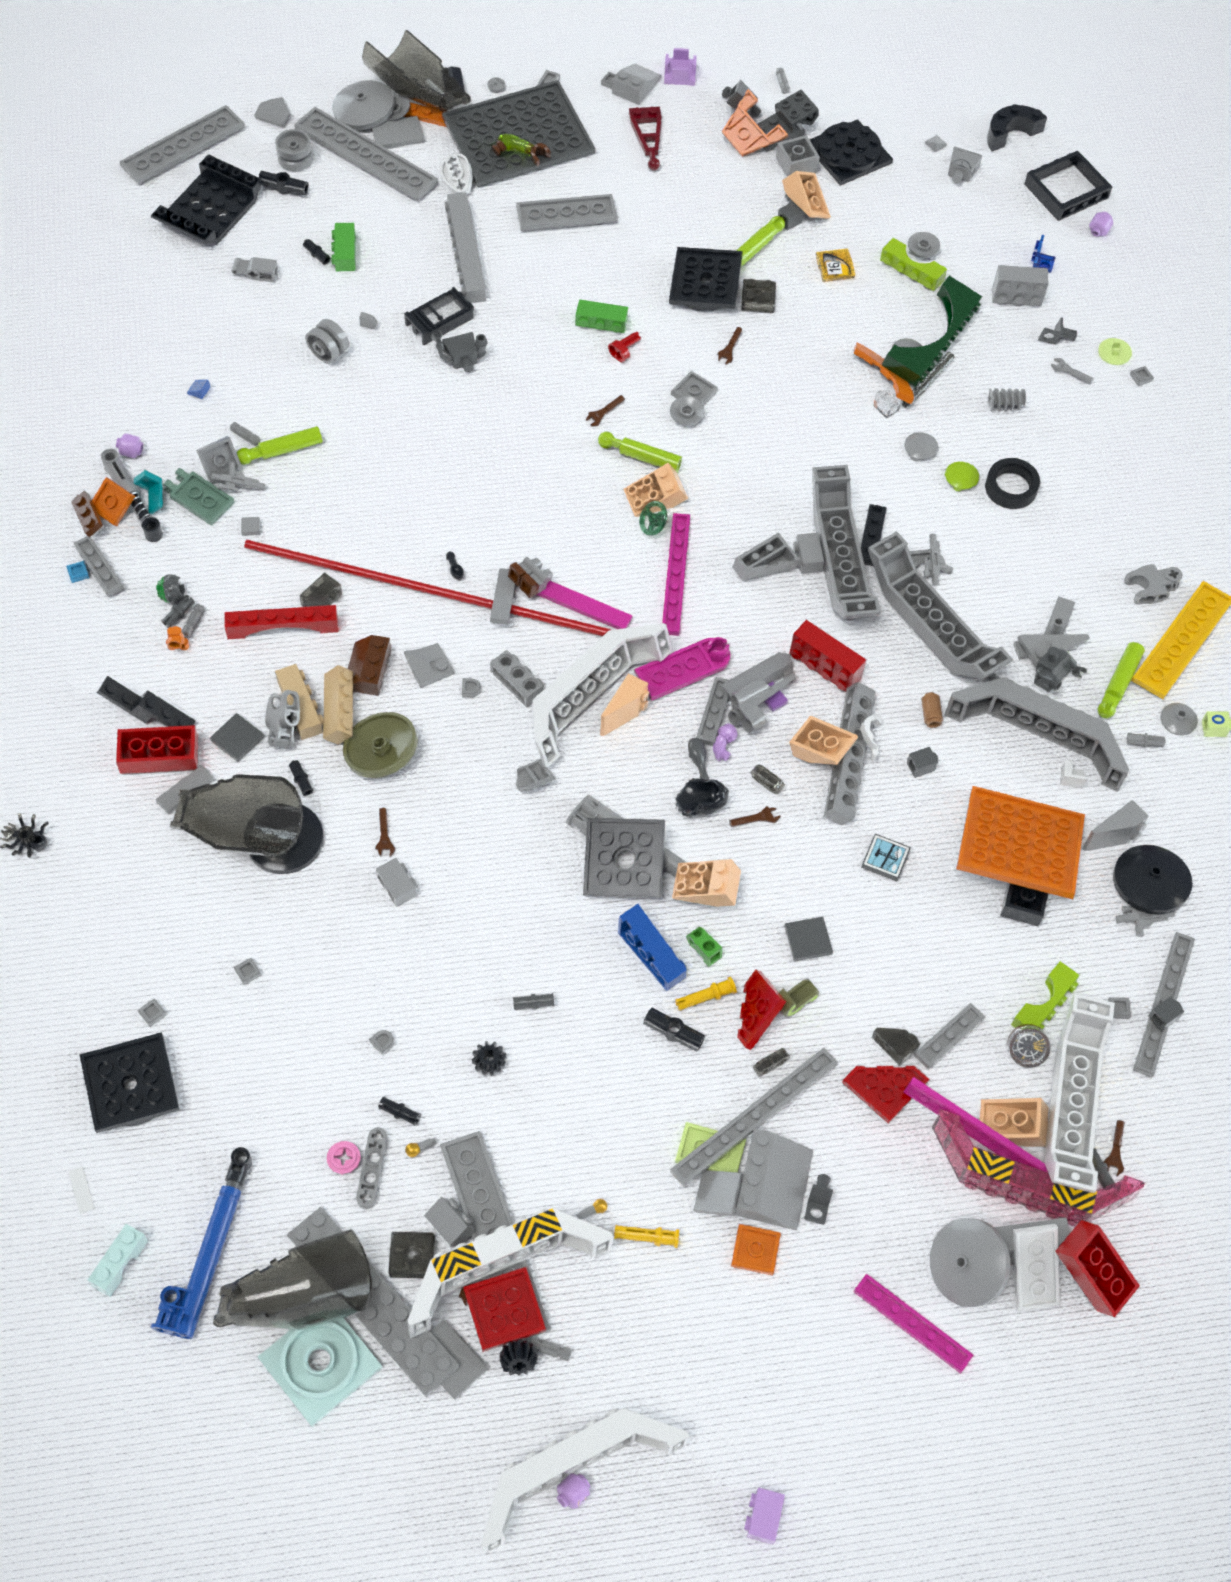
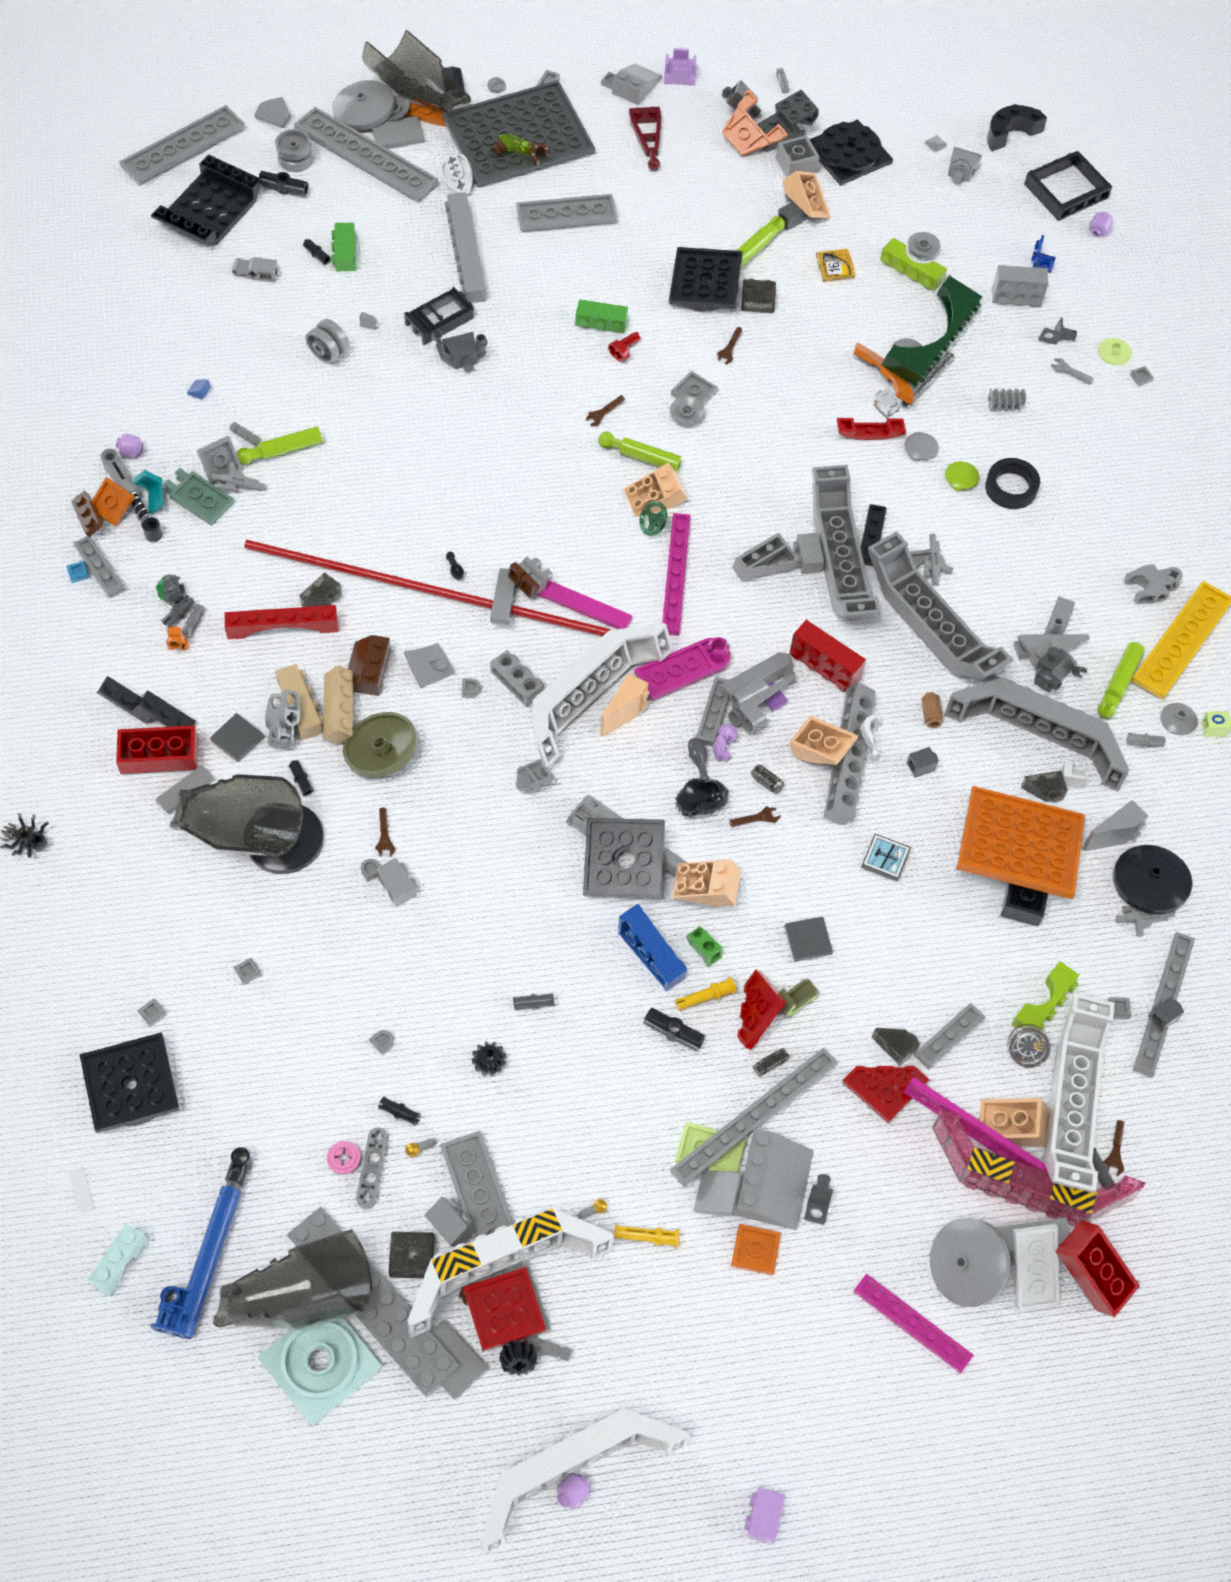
(250, 526): light grey tile -> none
(368, 869): none -> light grey tile
(871, 431): none -> red slope
(1046, 786): none -> clear smoke slope

